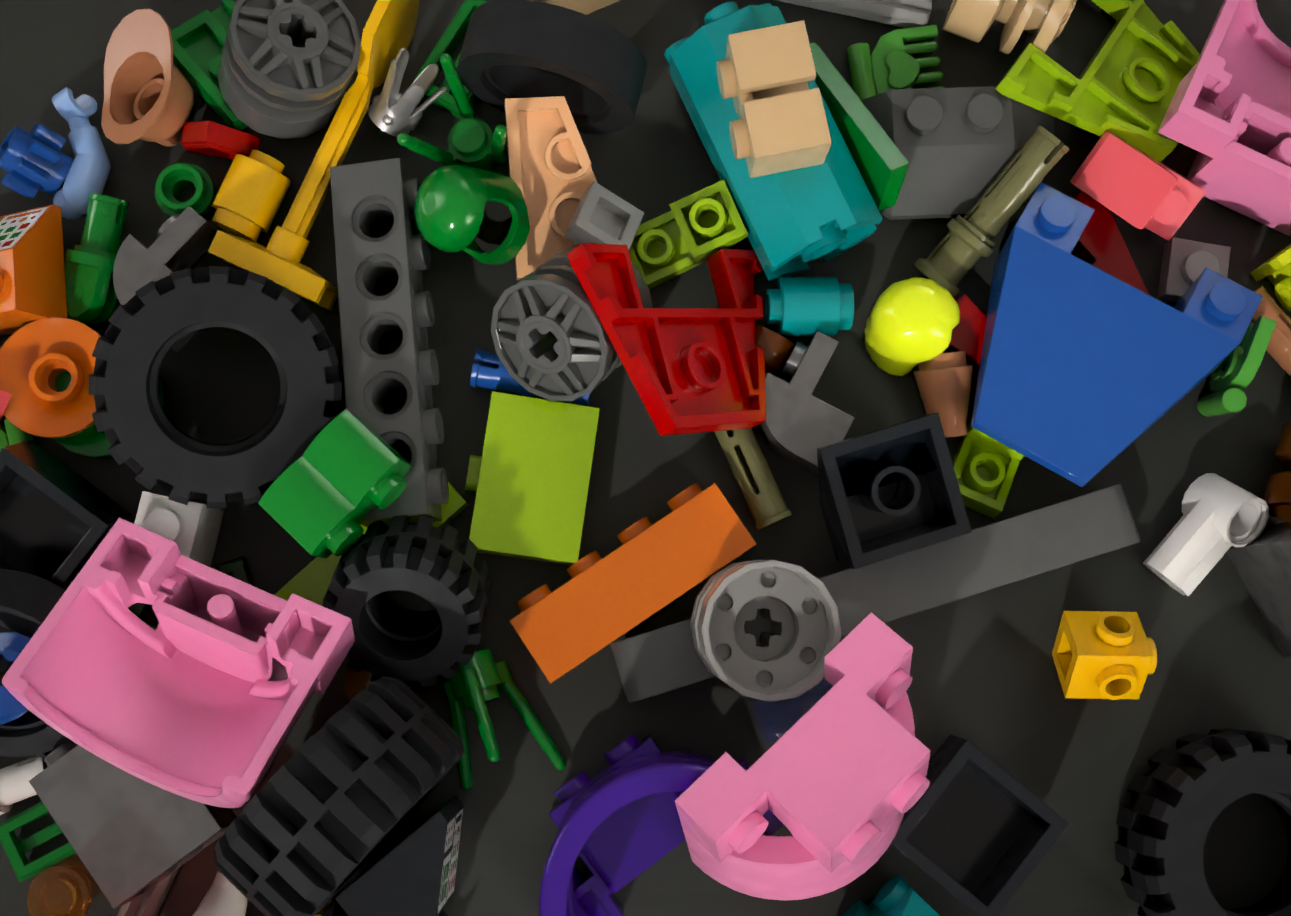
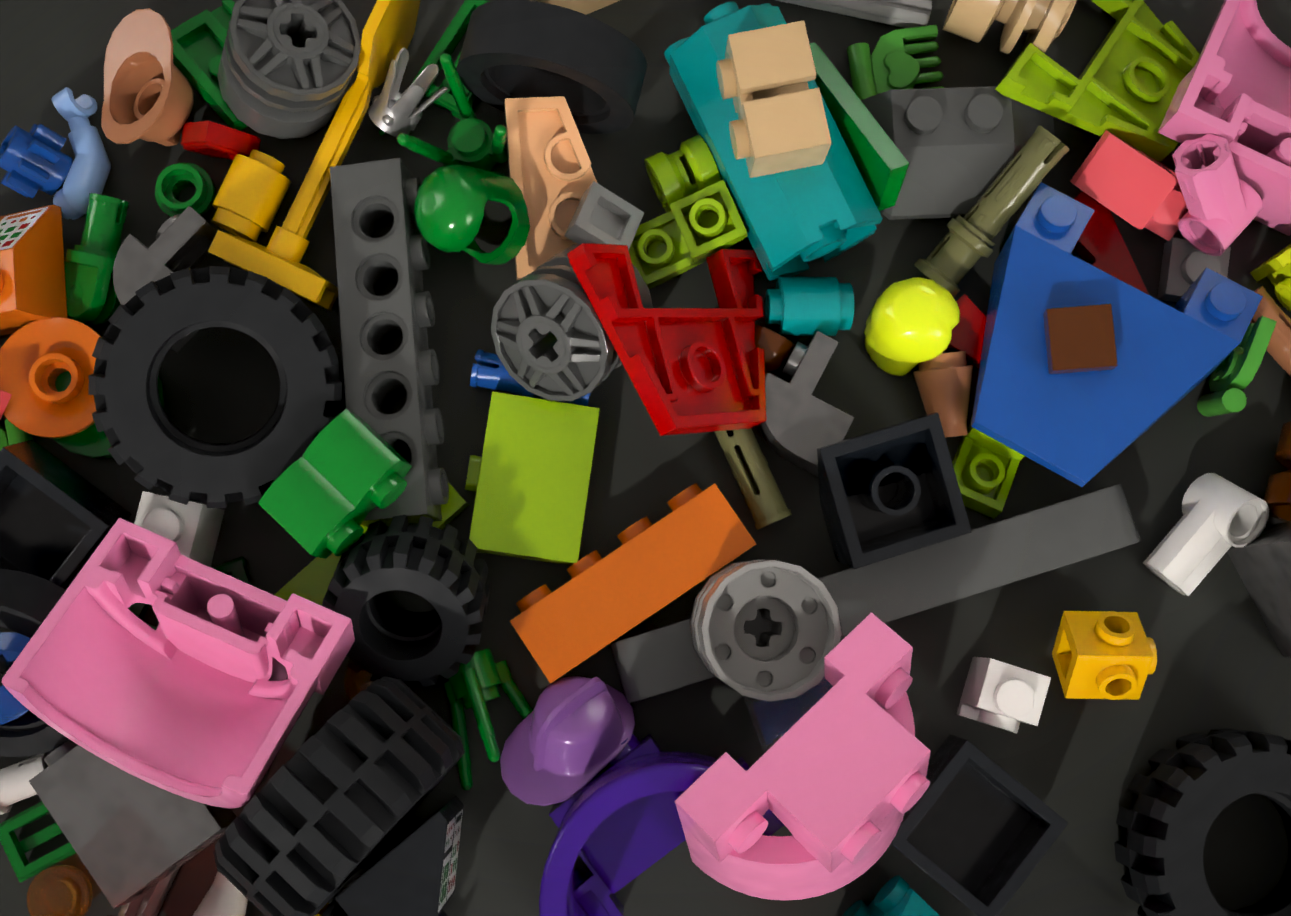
(566, 740): none -> medium lavender piece
(682, 171): none -> lime wheel
(1002, 694): none -> white brick
(1080, 339): none -> reddish brown tile
(1214, 195): none -> bright pink piece

